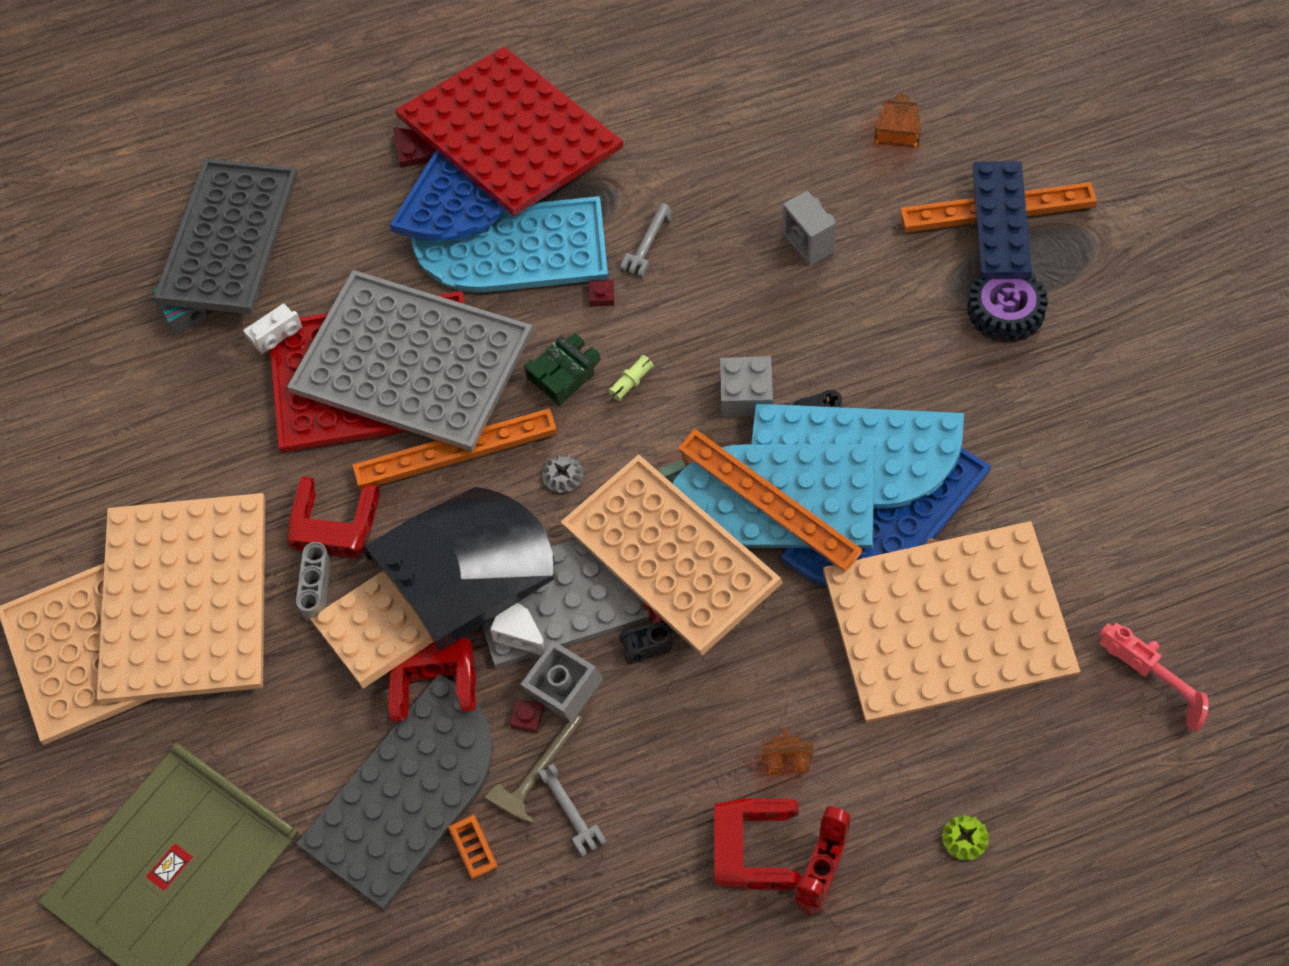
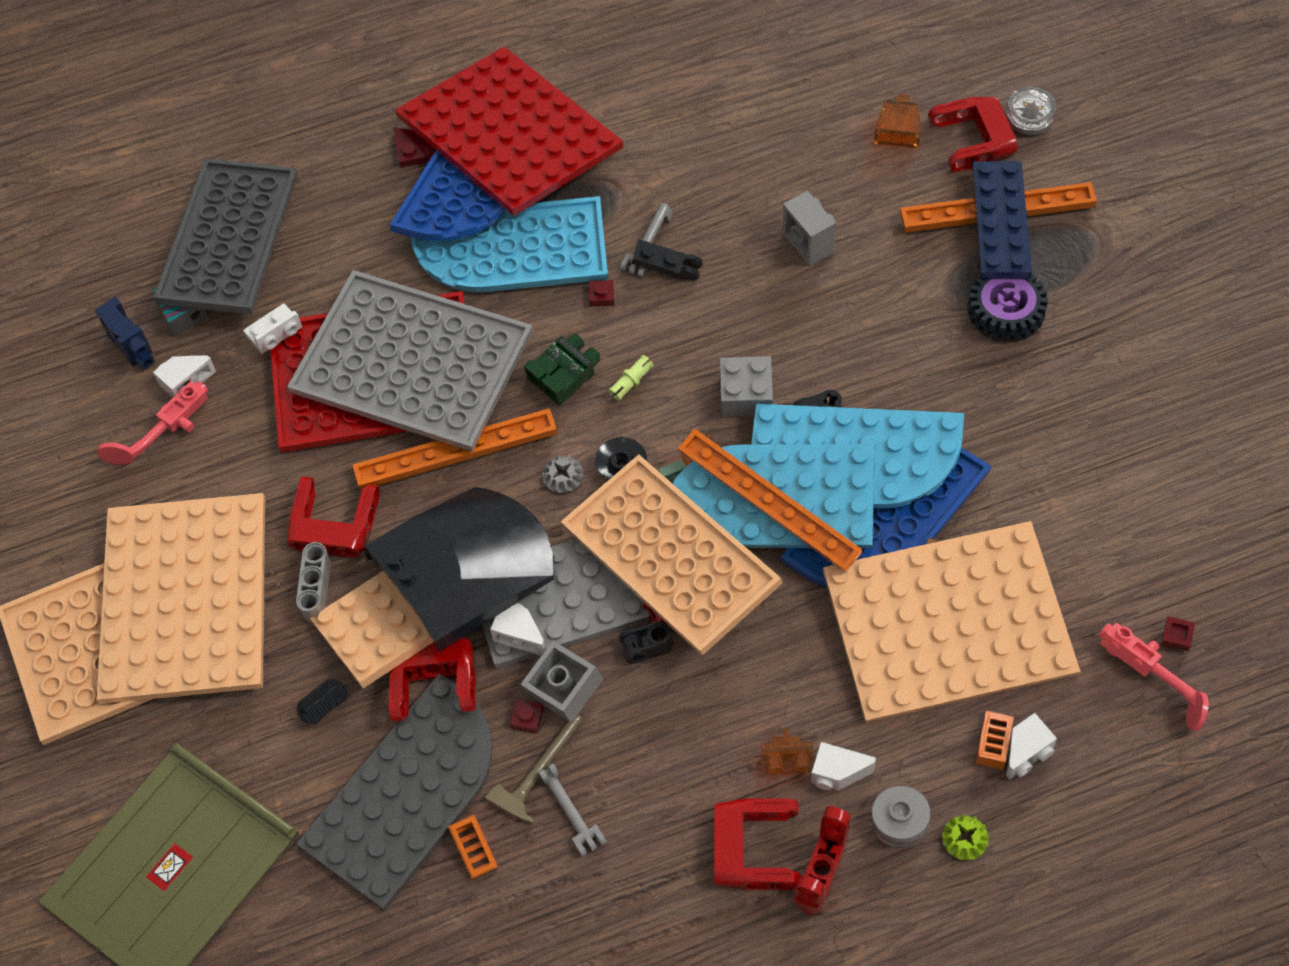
(125, 334): none -> dark blue hips
(170, 417): none -> coral piece
(181, 370): none -> white slope
(321, 701): none -> black piece
(617, 451): none -> black dish
(666, 260): none -> black hinge
(840, 767): none -> white slope
(901, 817): none -> light grey piece
(988, 758): none -> orange slope
(992, 125): none -> red connector
(1027, 744): none -> white slope
(1031, 110): none -> clear piece
(1178, 633): none -> dark red plate

